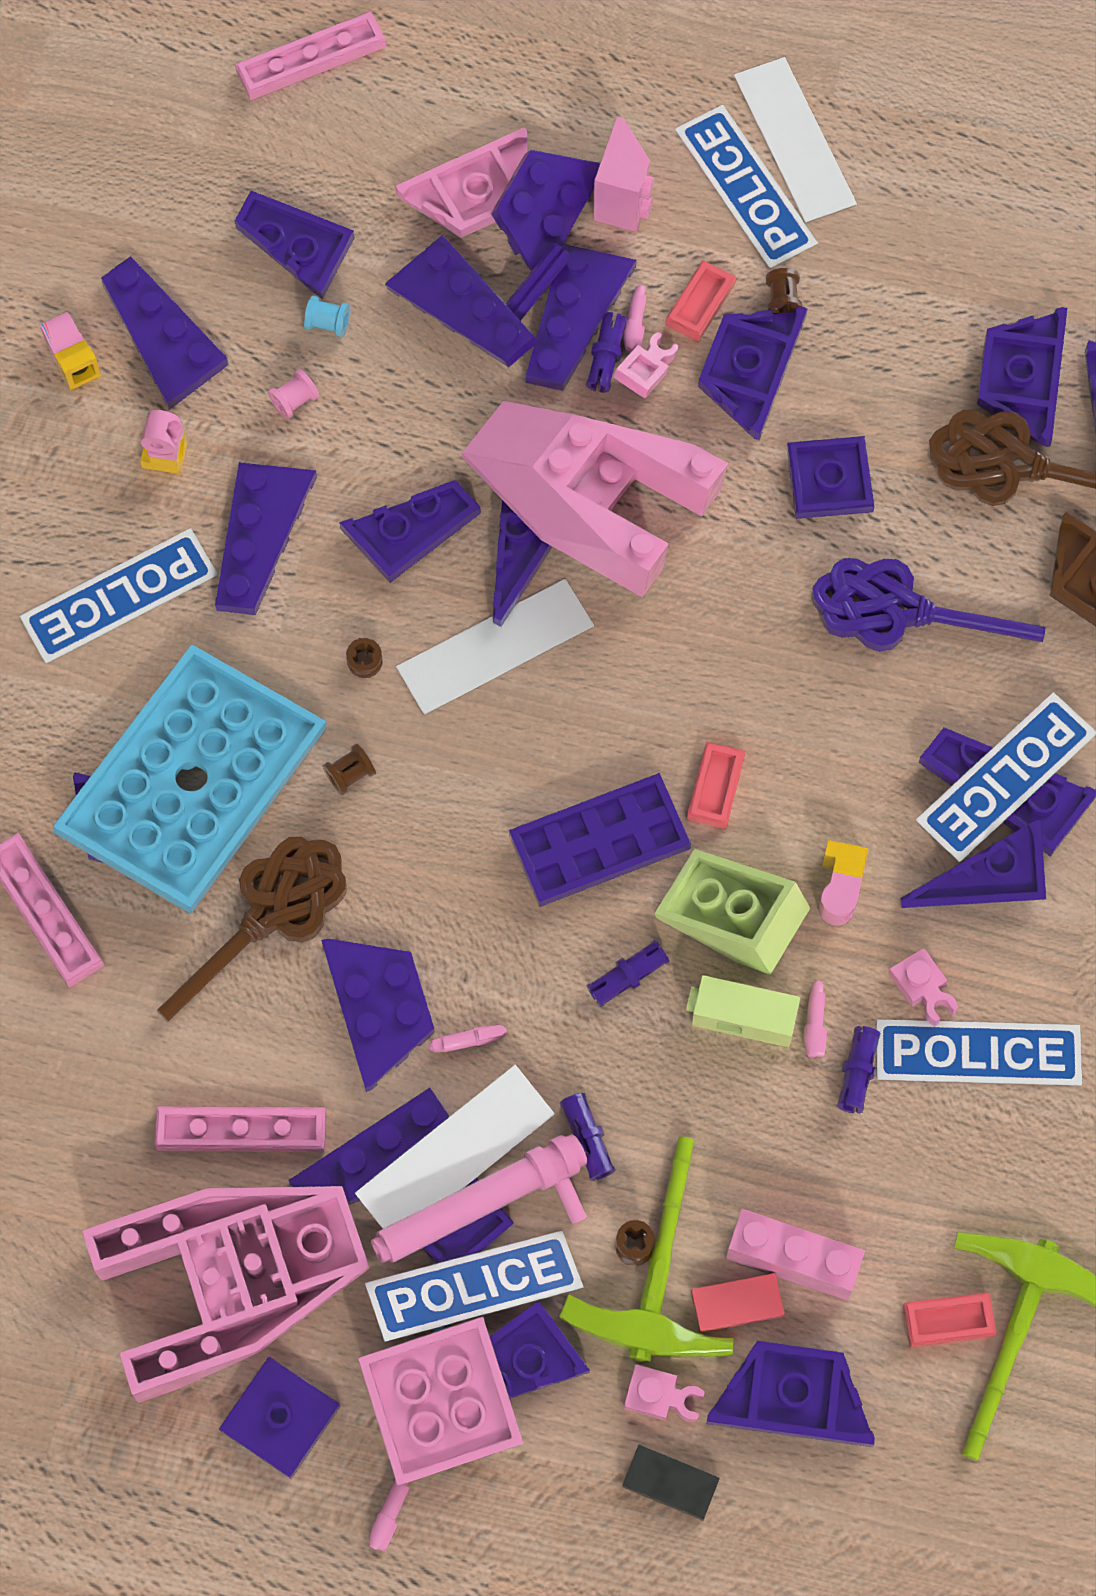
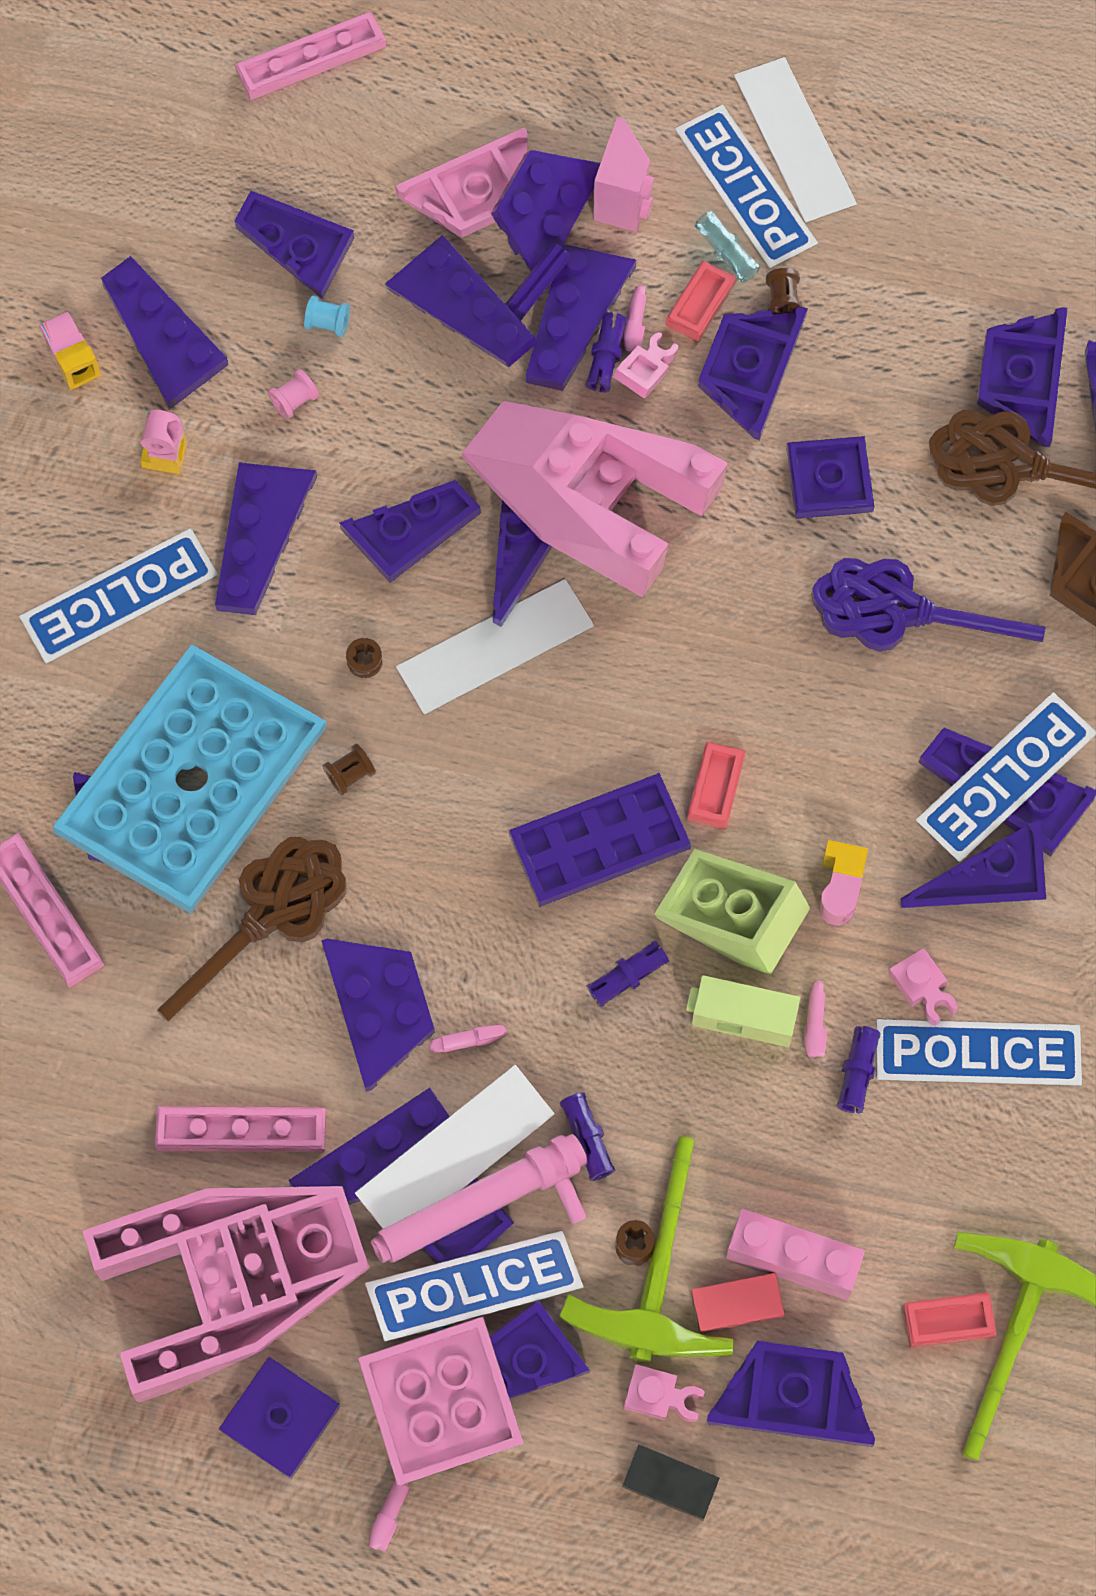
(727, 246): none -> clear light blue pin

